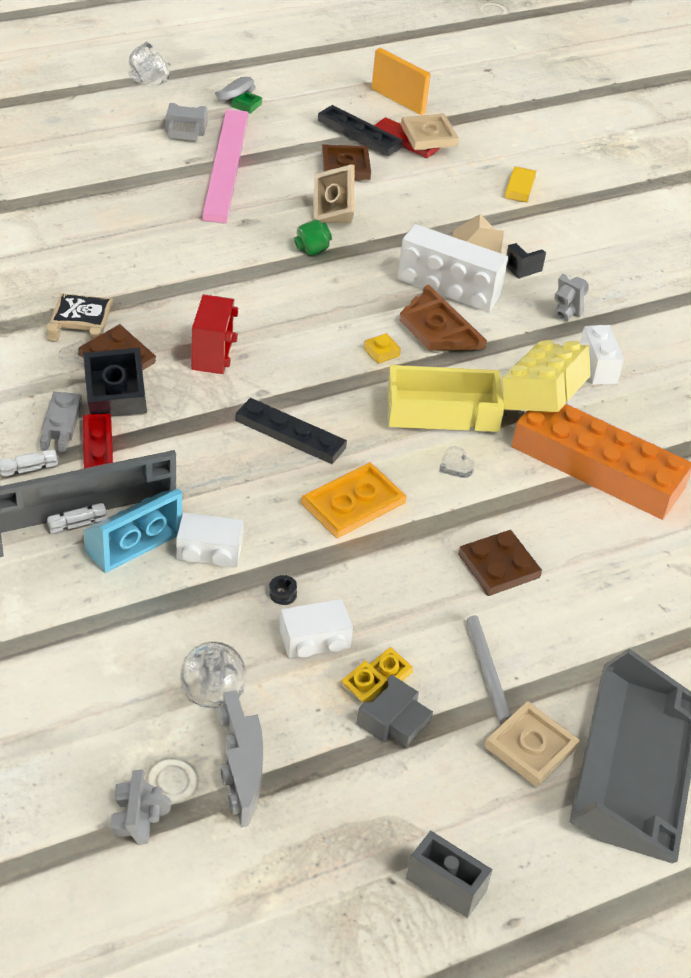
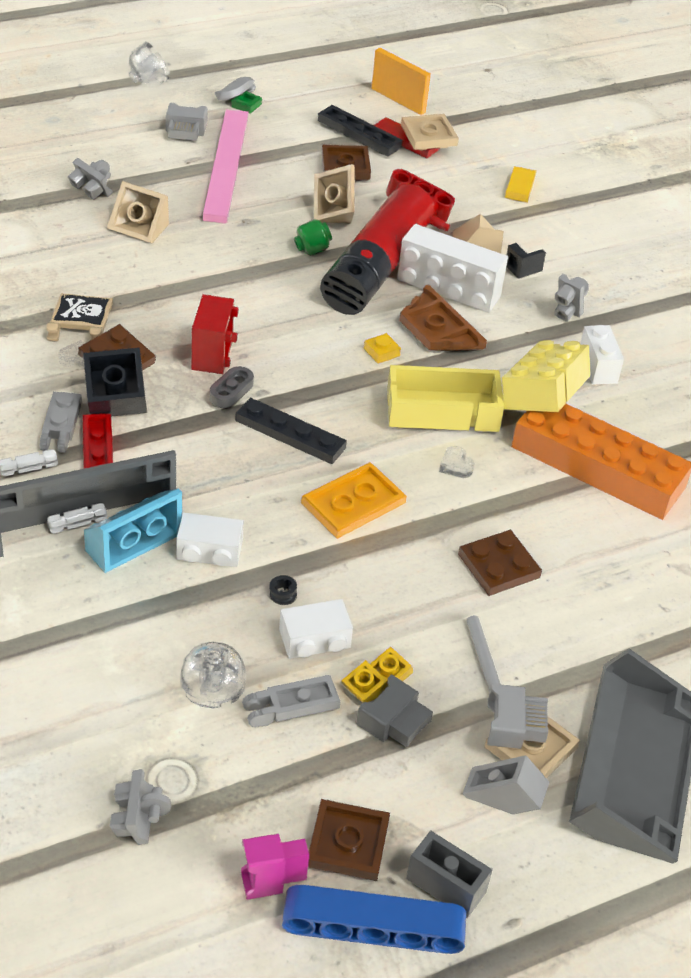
(94, 175): none -> light grey hips
(139, 213): none -> tan slope
(231, 386): none -> flat silver plate
(242, 758): light grey slope -> none
(272, 865): none -> dark pink piece
(291, 700): none -> light grey hinge
(348, 840): none -> reddish brown plate
(374, 919): none -> blue beam
(377, 247): none -> piece
(508, 785): none -> light grey slope
(516, 717): none -> light grey piece

